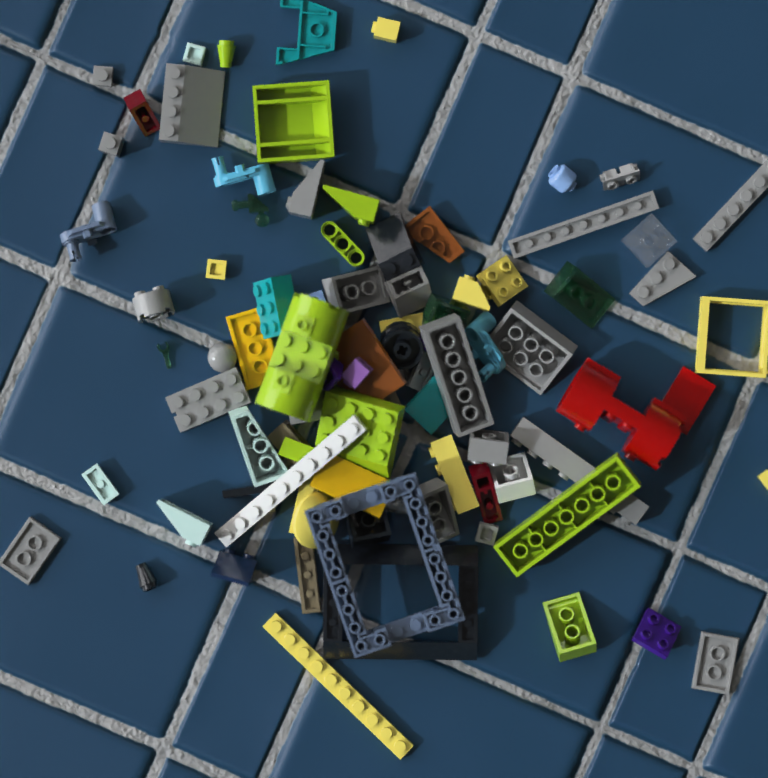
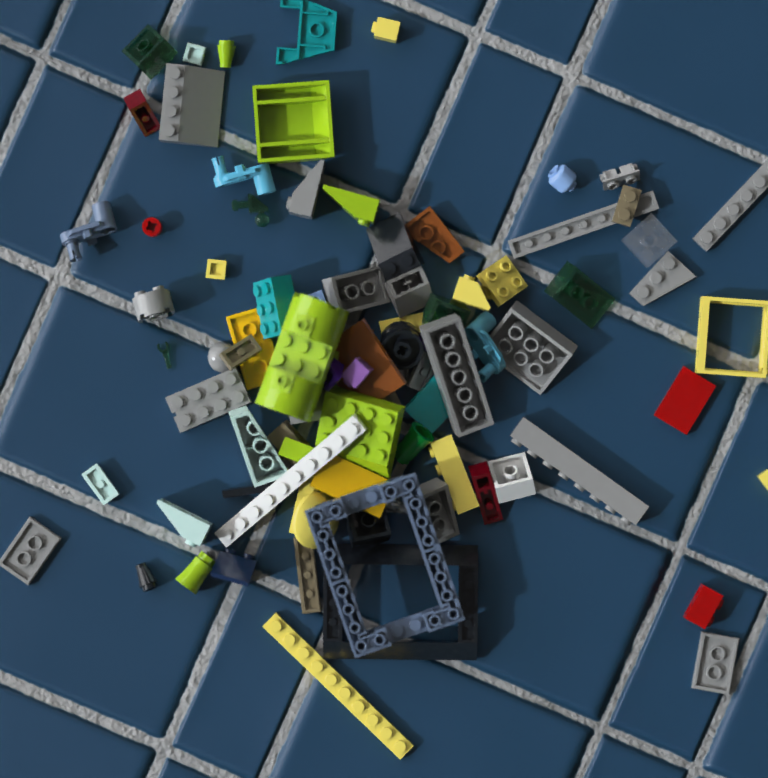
(102, 76): light grey plate -> none
(111, 144): light grey brick -> none
(149, 51): none -> clear green slope
(152, 230): none -> red wheel
(196, 572): none -> lime plant
(240, 352): none -> dark tan plate
(336, 237): lime beam -> none
(414, 442): none -> green plant
(486, 533): light grey plate -> none
(488, 447): light grey brick -> none
(567, 514): lime brick -> none
(569, 627): lime slope -> none
(626, 205): none -> dark tan plate
(651, 432): red cylinder -> none
(656, 633): dark purple plate -> none
(703, 606): none -> red brick

